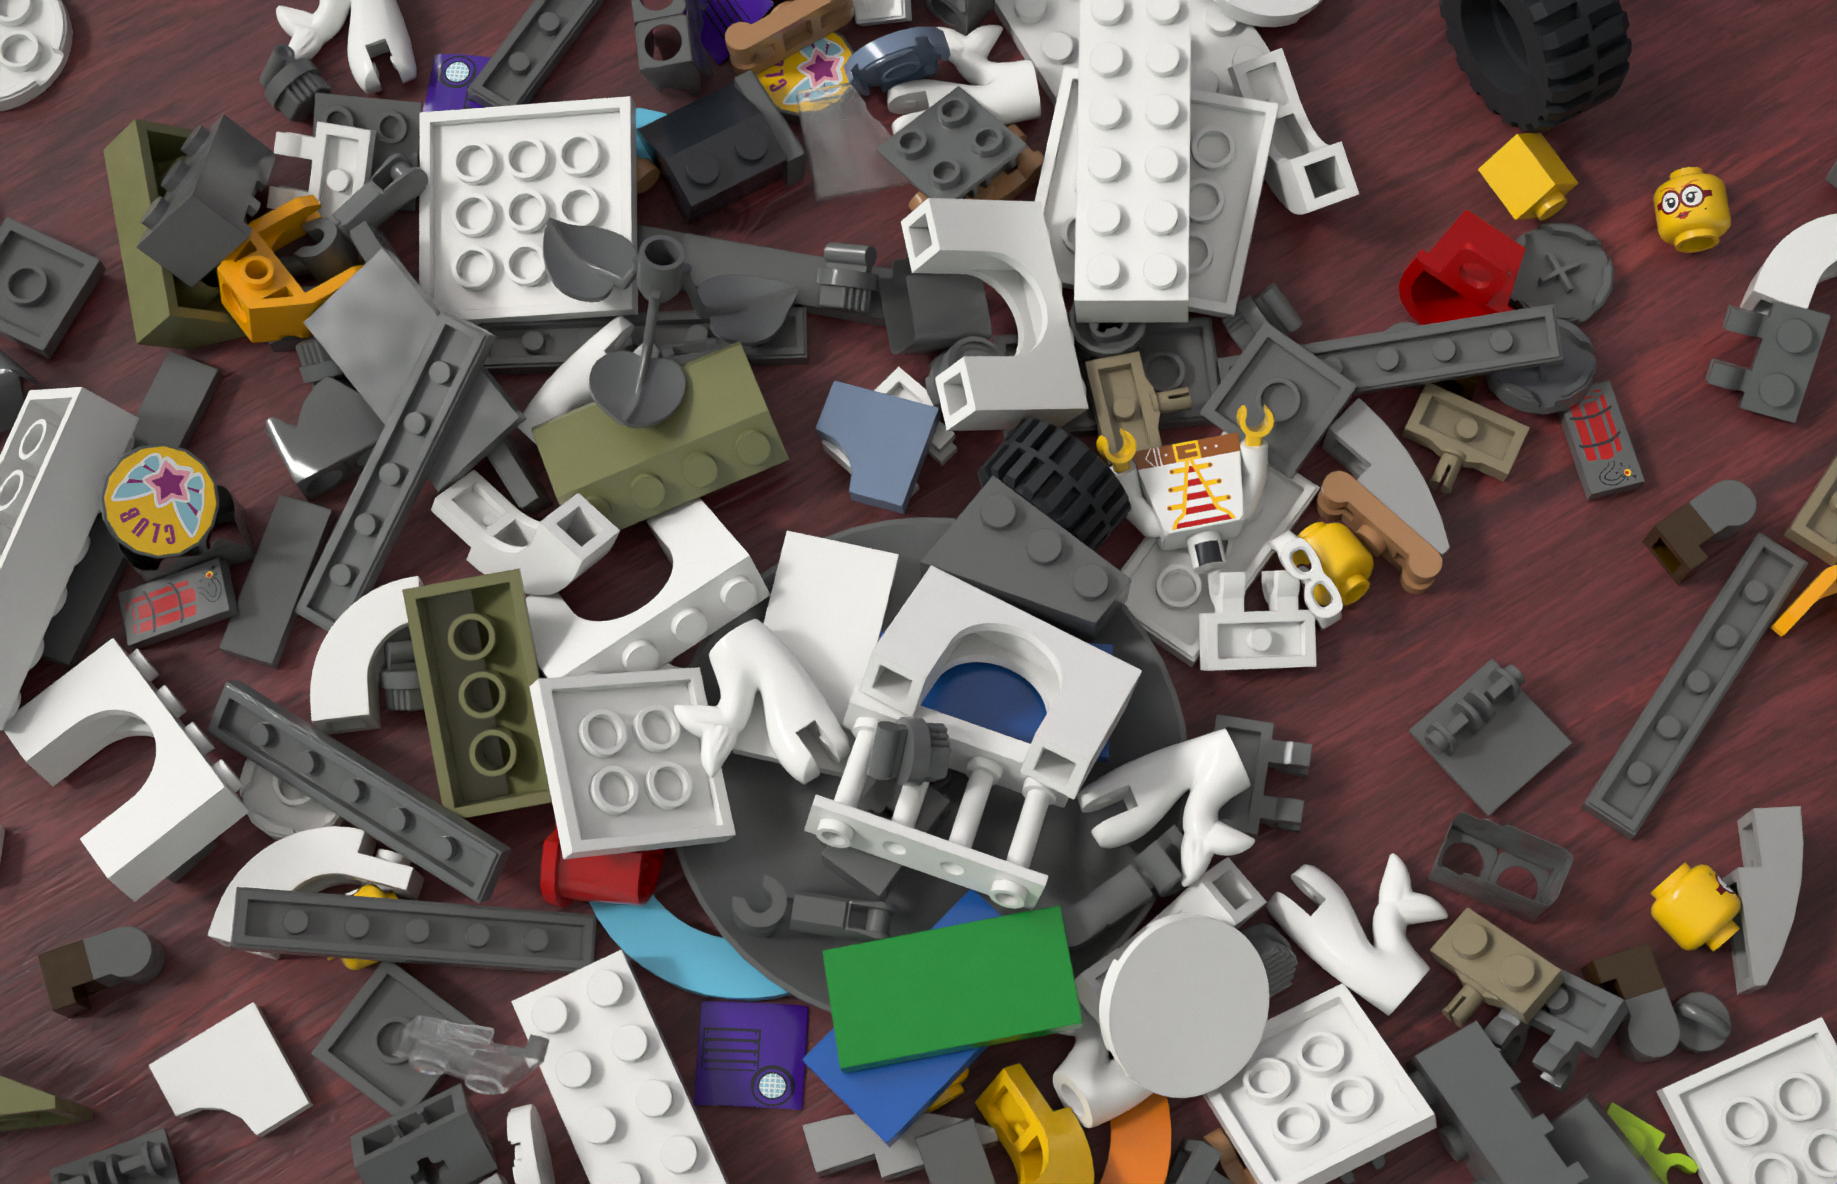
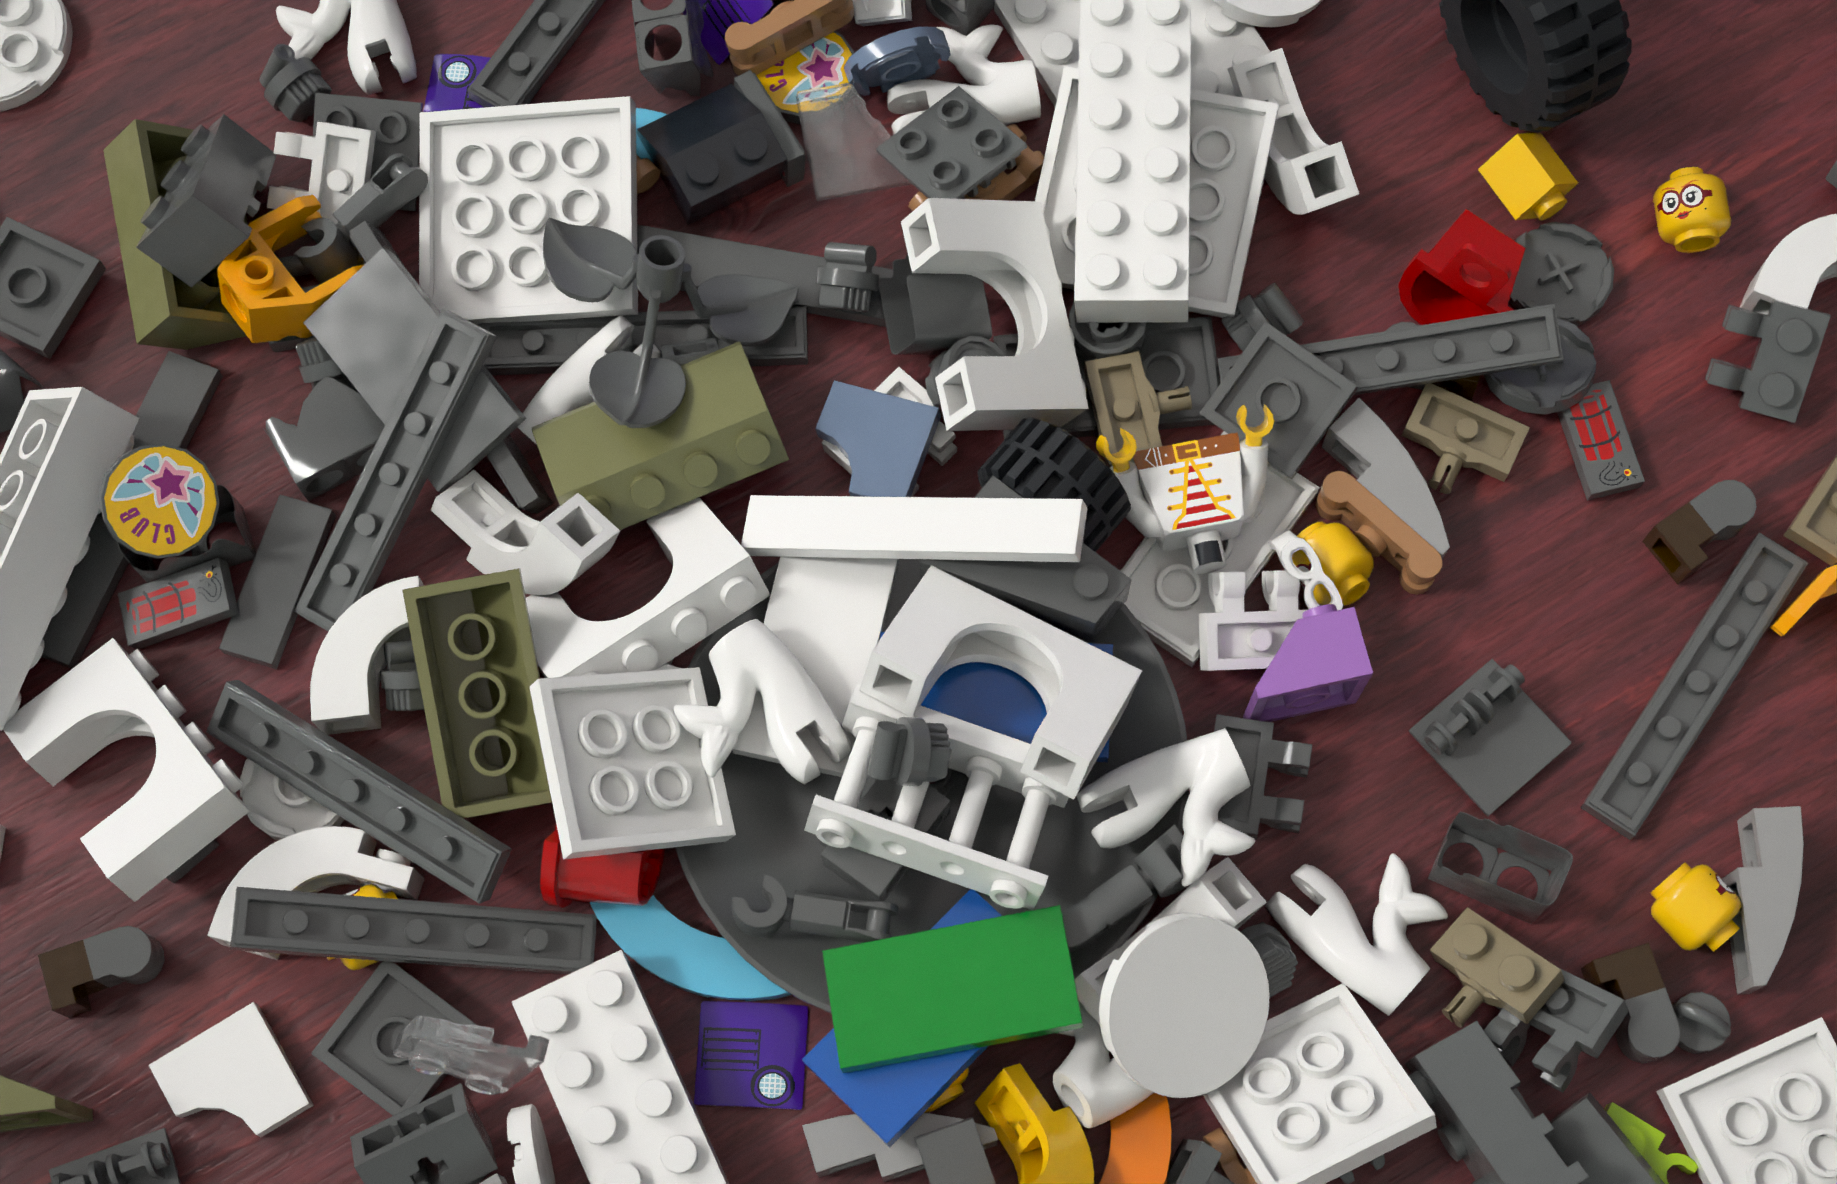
(916, 528): none -> white tile
(1315, 668): none -> medium lavender slope

